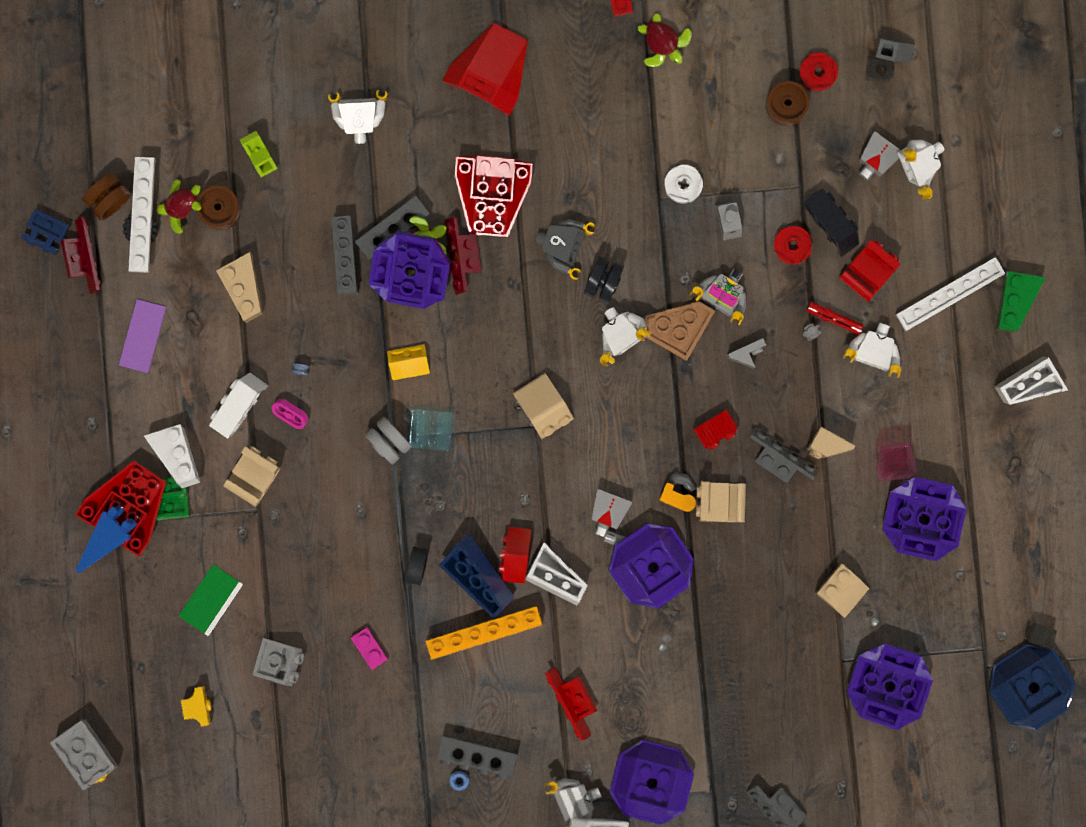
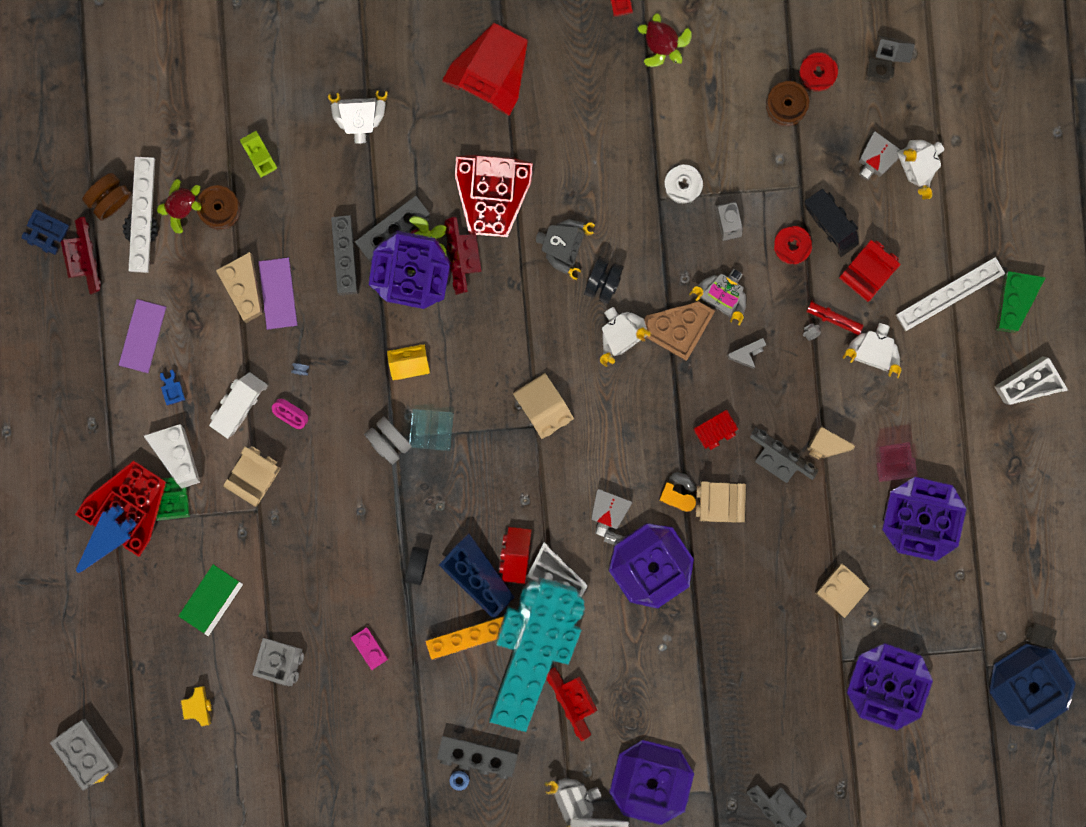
(173, 390): none -> blue plate
(277, 293): none -> medium lavender piece
(538, 634): none -> teal piece

